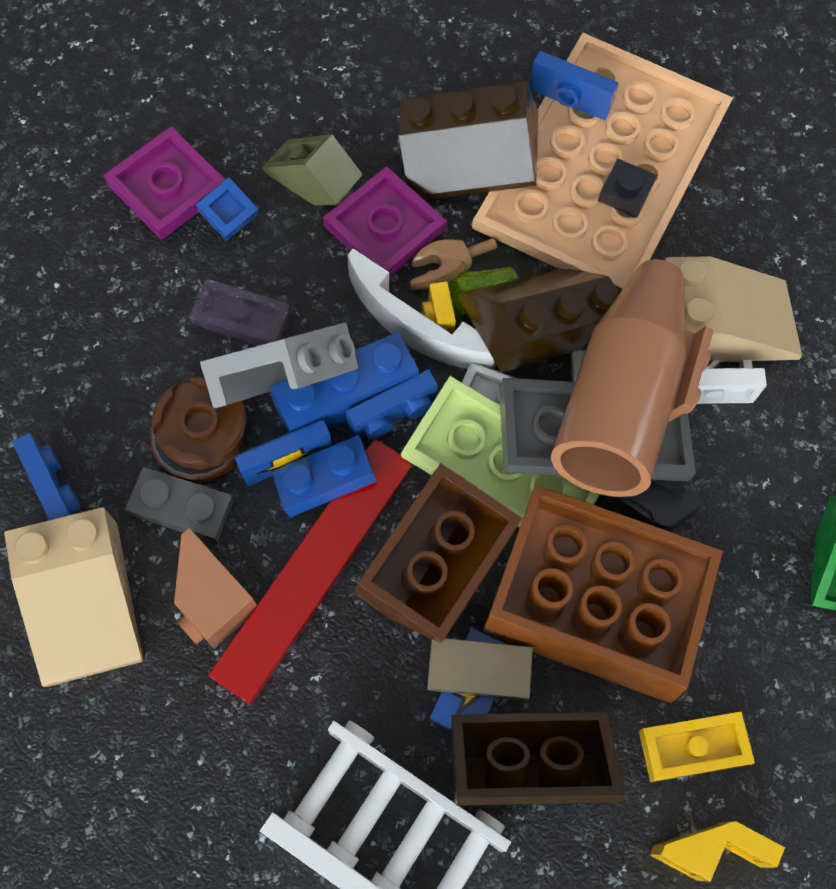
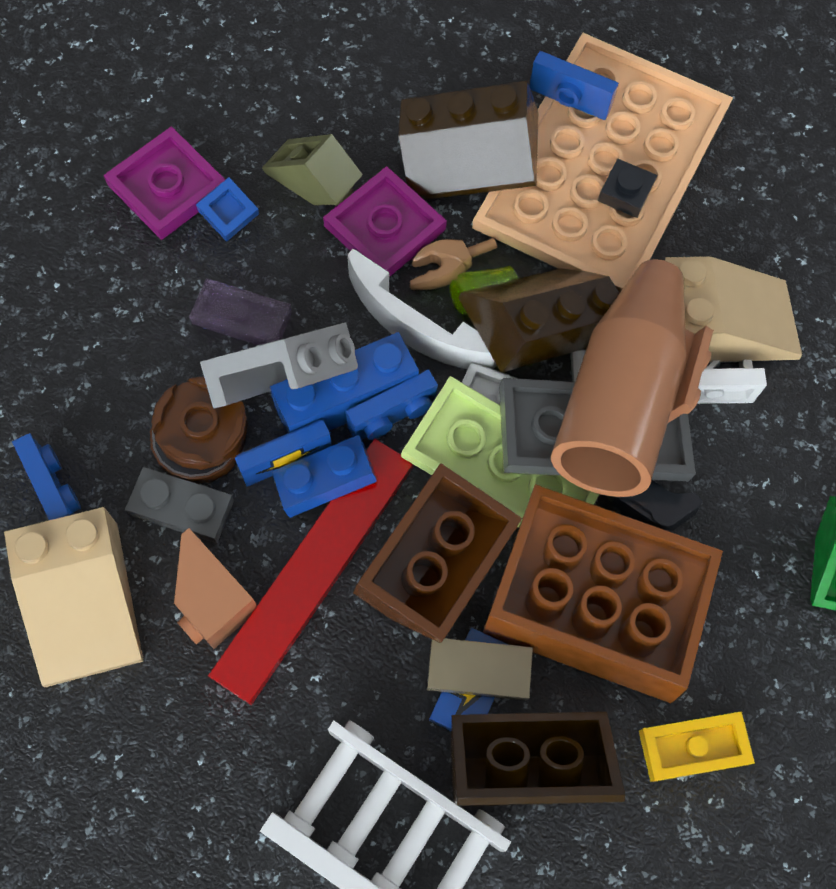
(439, 306): yellow plate -> none
(701, 850): yellow slope -> none

